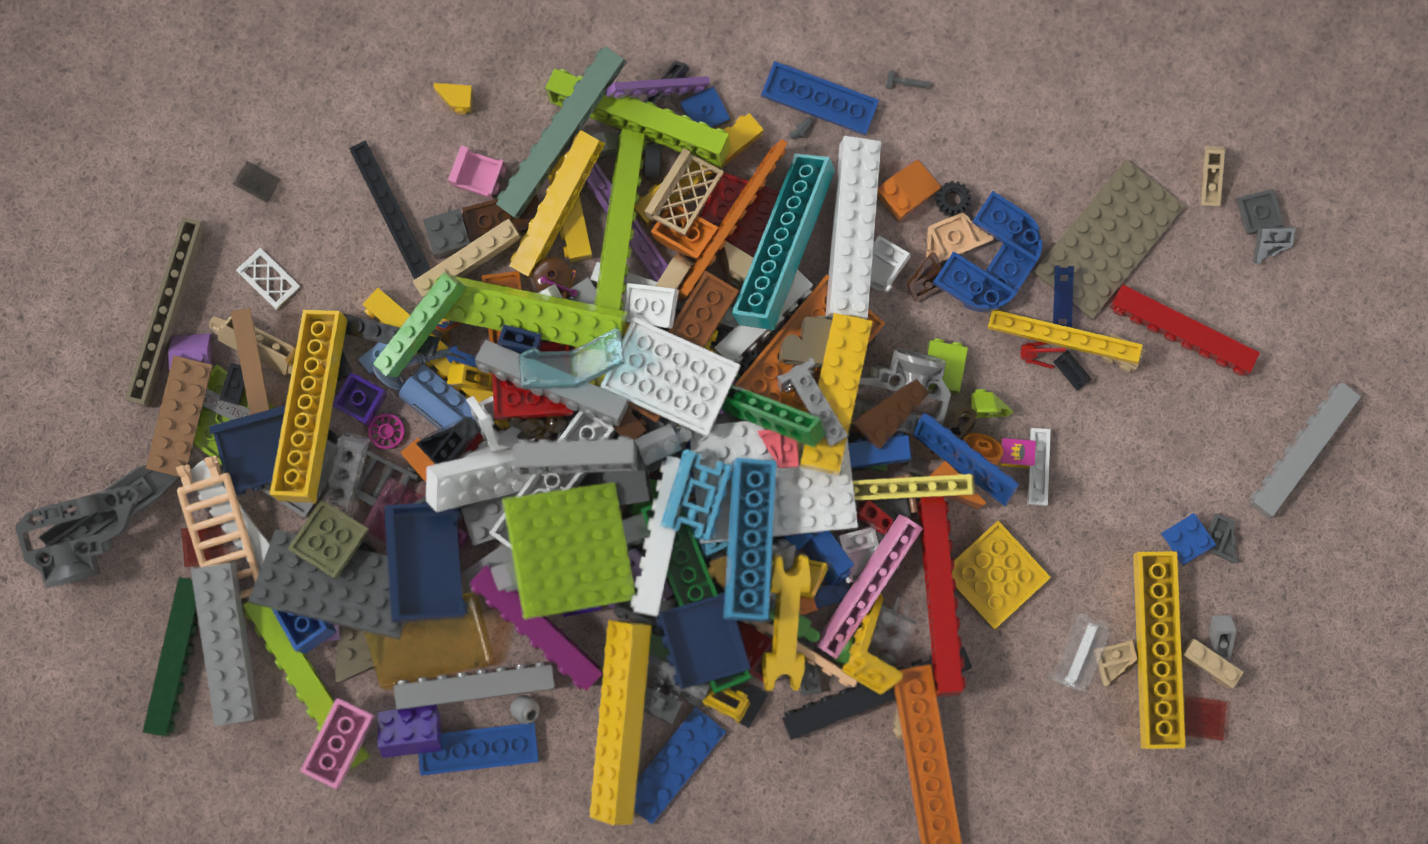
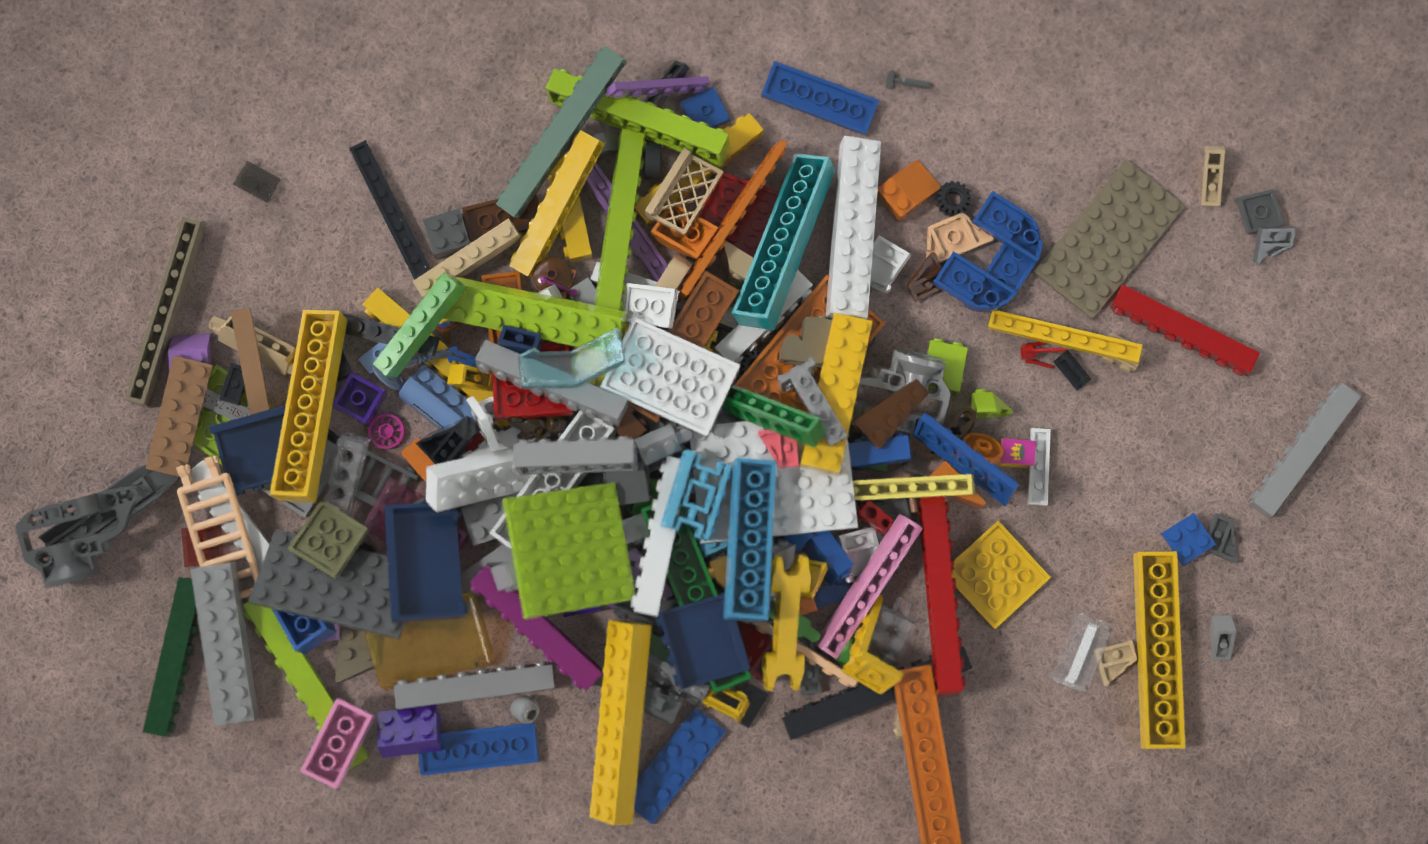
(270, 263): white window -> none
(456, 96): yellow slope -> none
(477, 173): bright pink panel -> none
(802, 129): dark grey bar -> none
(1063, 295): clear blue plate -> none
(1204, 718): clear red plate -> none
(1212, 663): tan arch -> none

